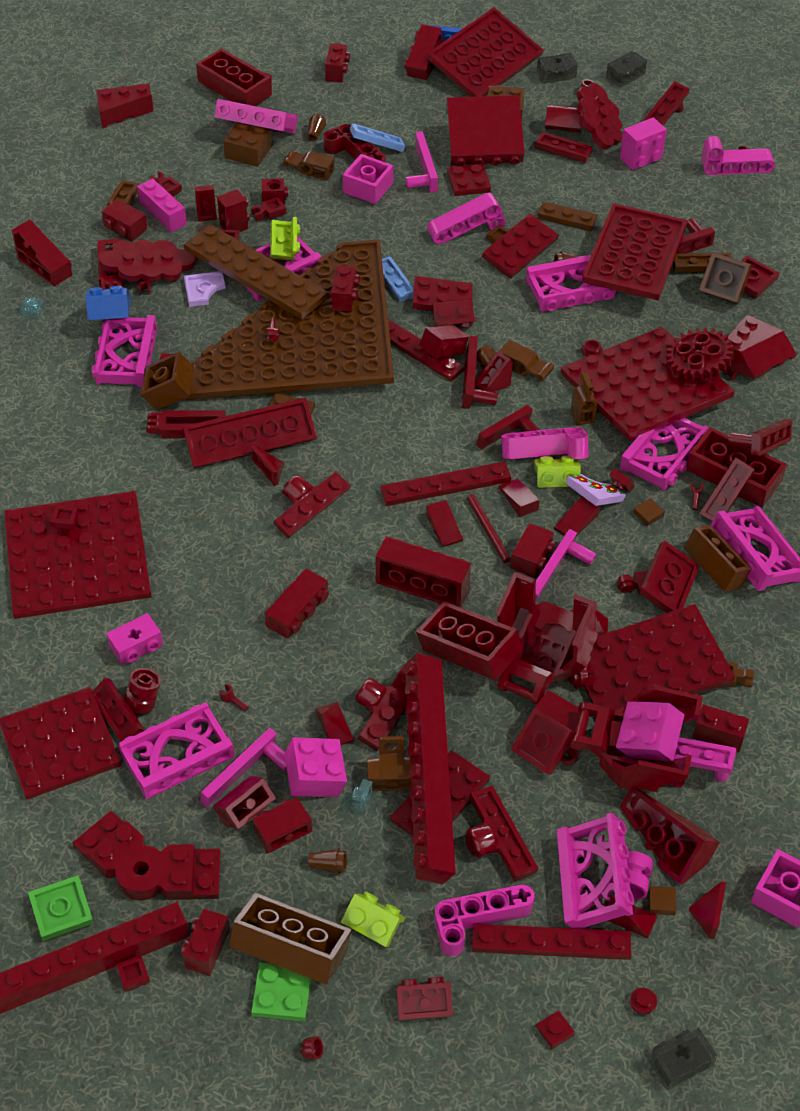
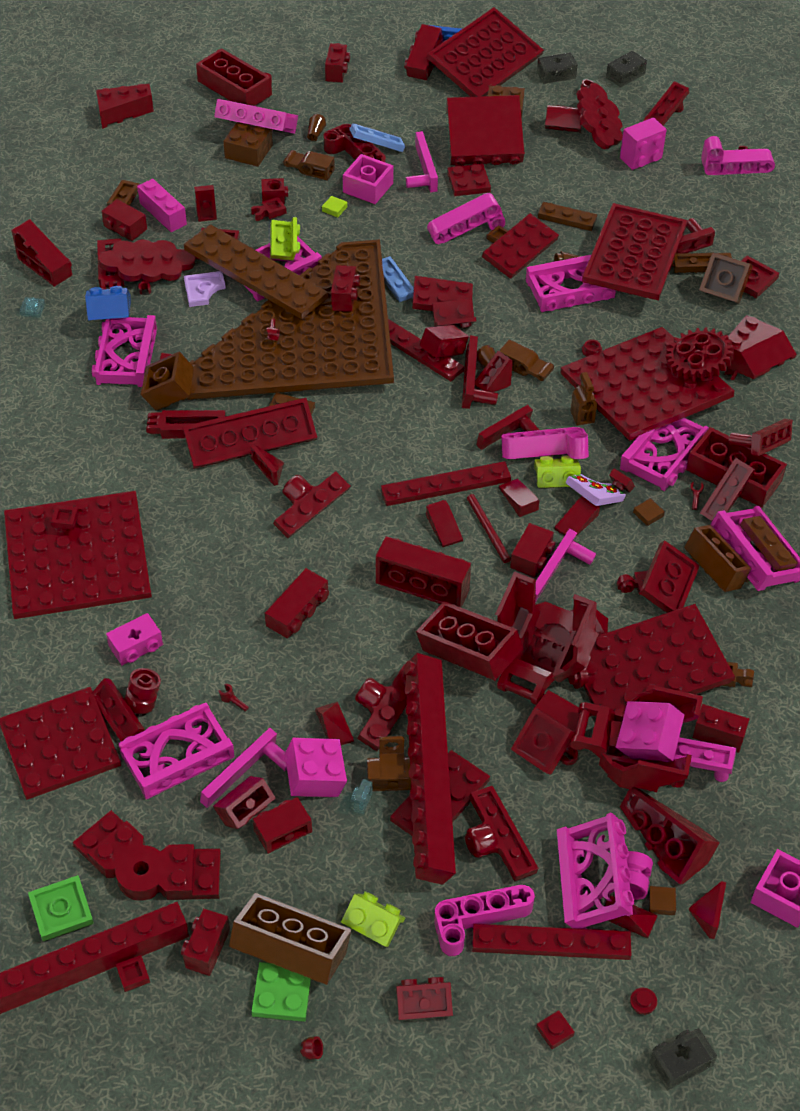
(168, 183): dark red plate -> none
(233, 211): dark red brick -> none
(330, 860): reddish brown cone -> none
(334, 206): none -> lime tile
(563, 147): dark red plate -> none
(768, 543): none -> reddish brown plate

